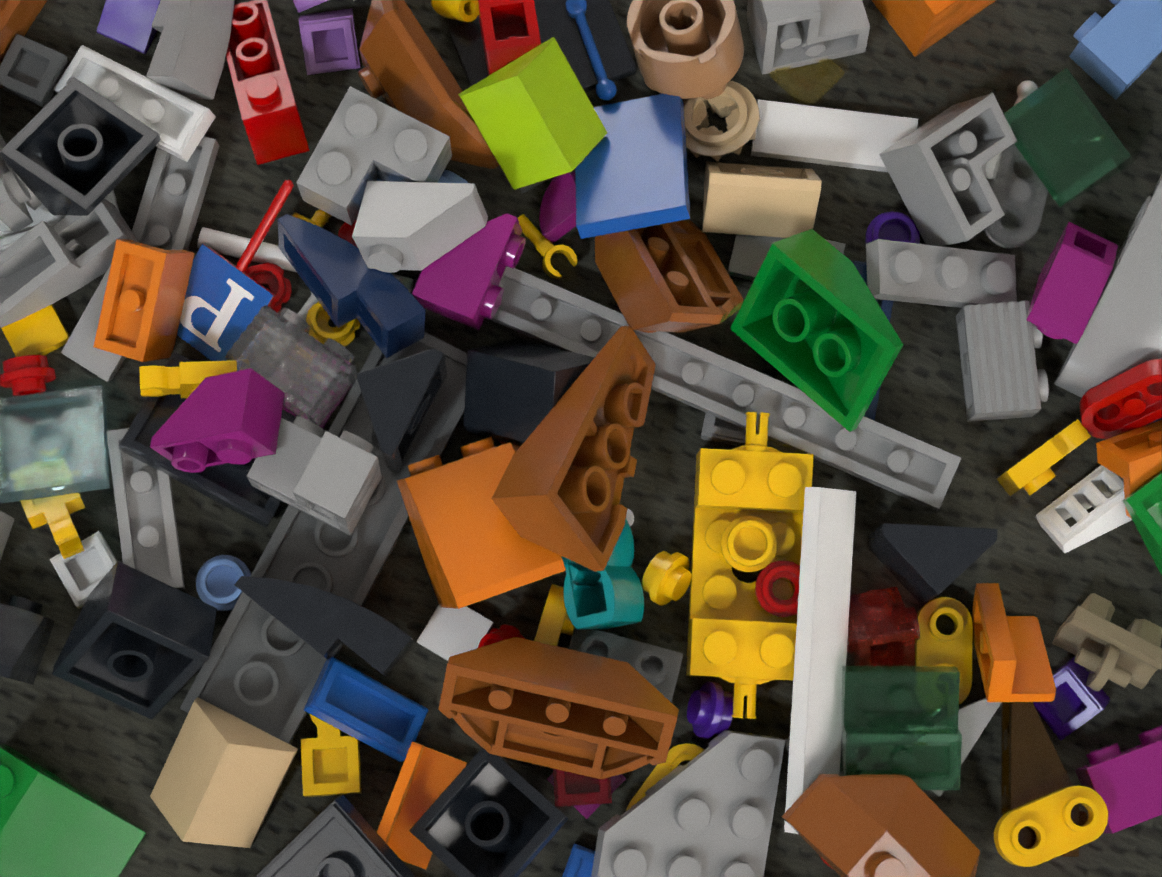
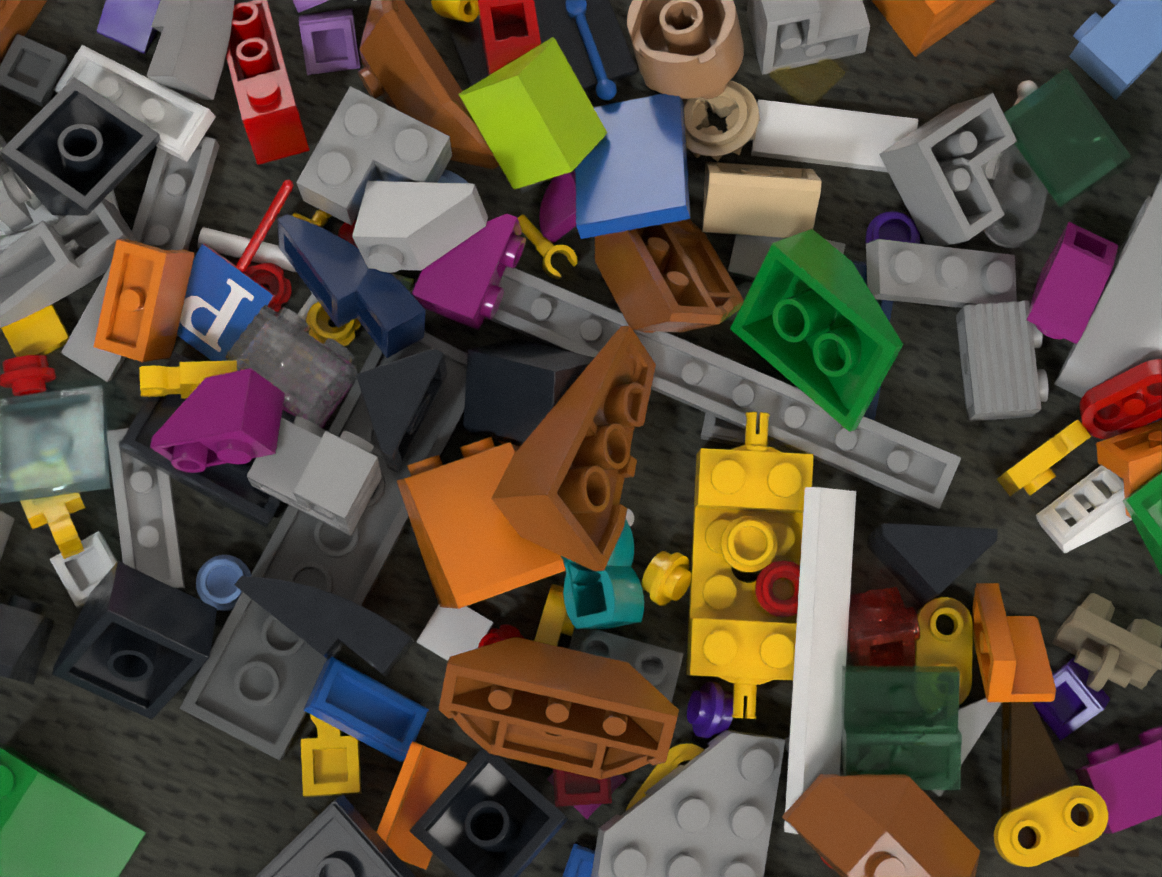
(220, 778): tan slope -> none

